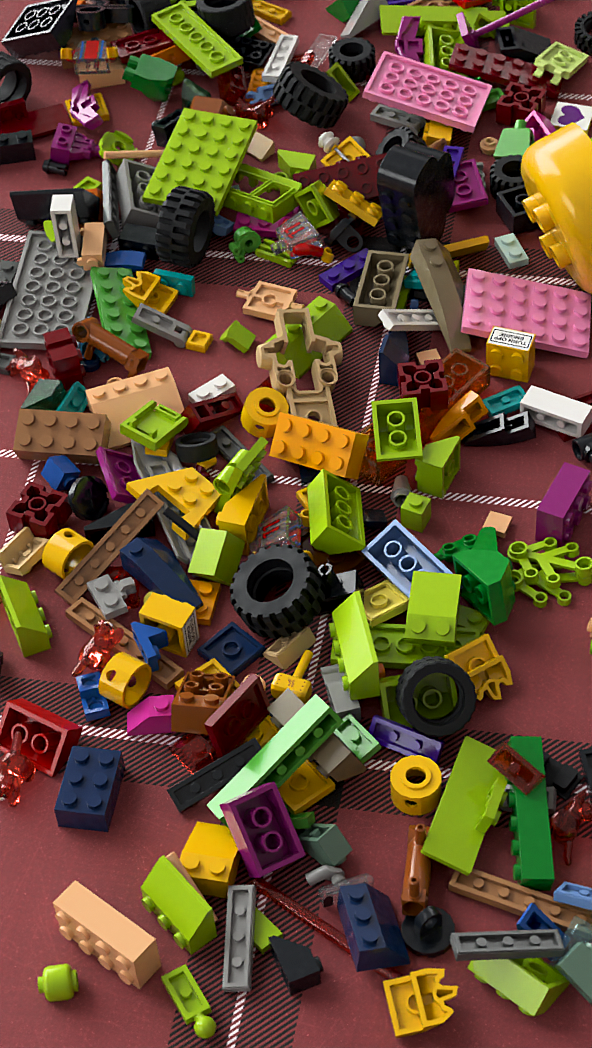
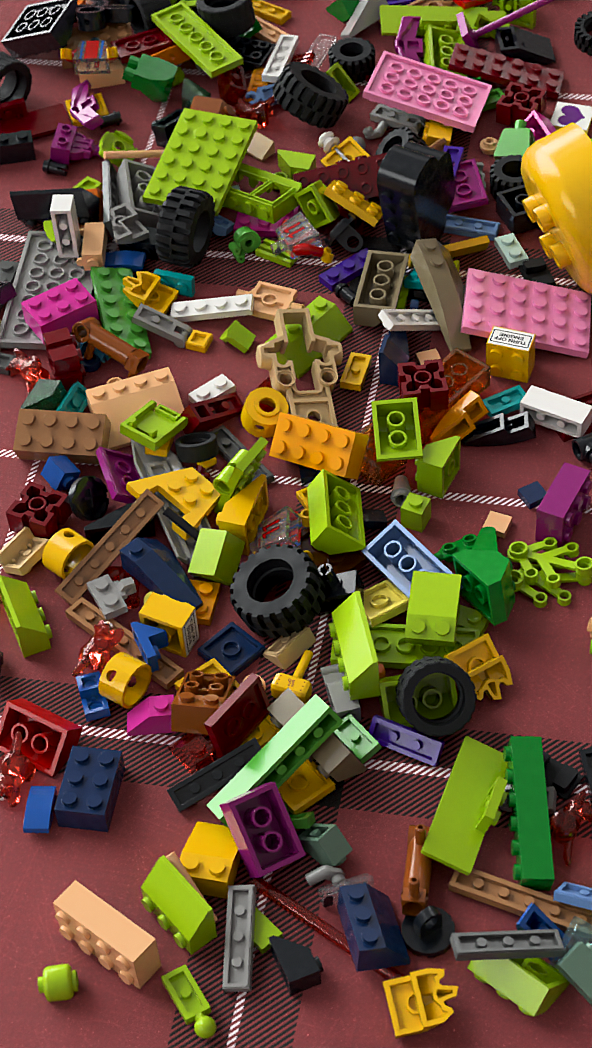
(39, 809): none -> blue slope
(59, 308): none -> dark pink brick
(111, 119): none -> black pin
(126, 225): none -> light grey slope
(213, 308): none -> white plate
(355, 371): none -> yellow plate
(371, 134): none -> light grey arm
(425, 794): yellow piece -> none
(471, 227): none -> medium blue tile
(516, 768): clear red slope -> none
(532, 494): none -> dark blue tile
(536, 271): none -> black piece
(560, 61): yellowish green tile -> none

